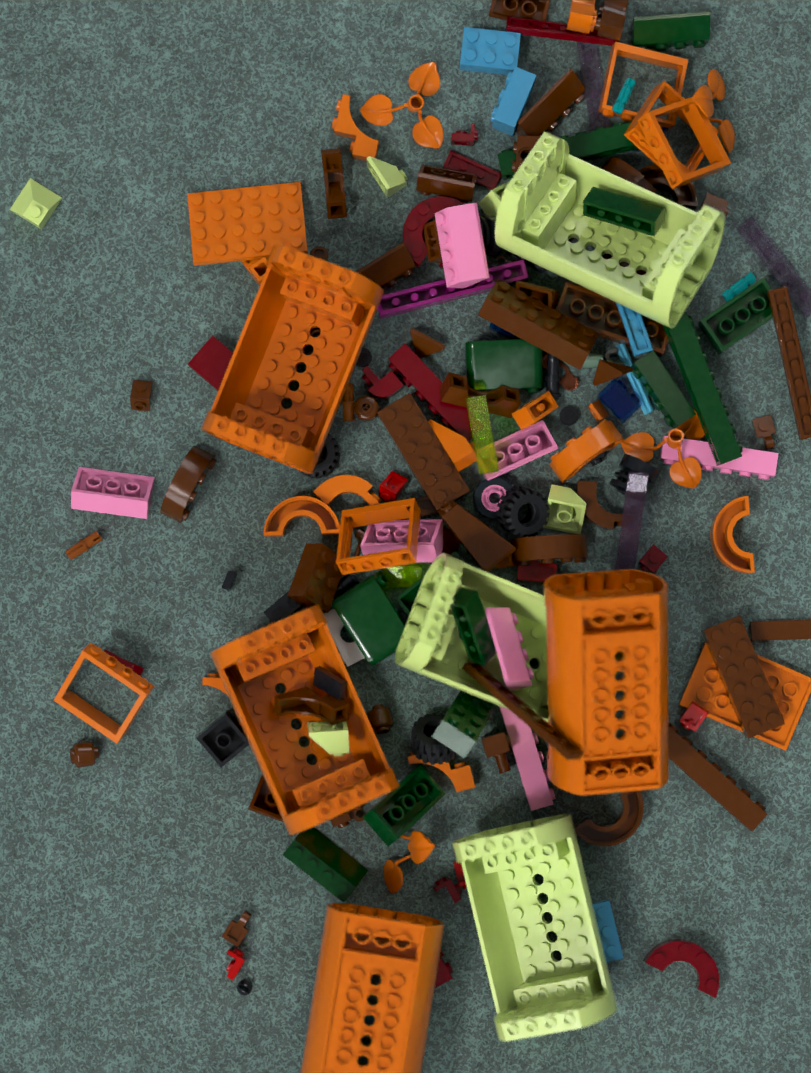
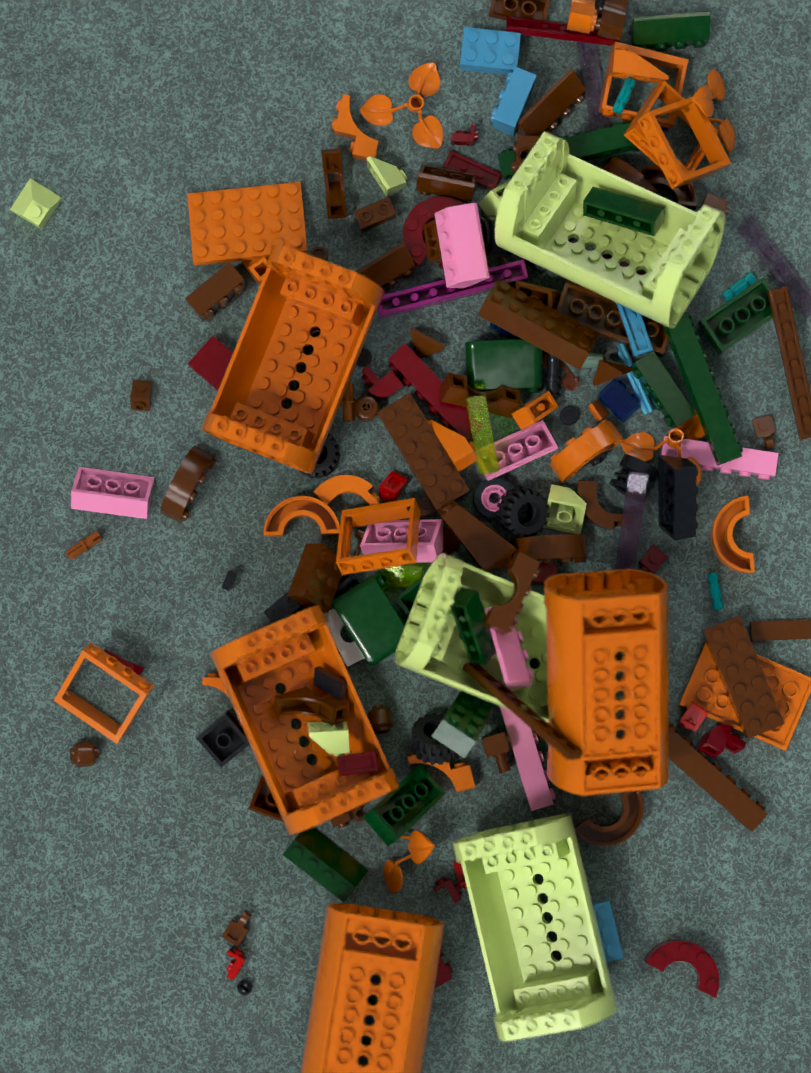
(216, 292): none -> reddish brown brick
(357, 763): none -> dark red tile
(375, 214): none -> reddish brown brick
(522, 571): none -> reddish brown arch
(630, 65): none -> orange slope
(677, 497): none -> black slope
(715, 591): none -> teal axle
(718, 738): none -> dark red brick

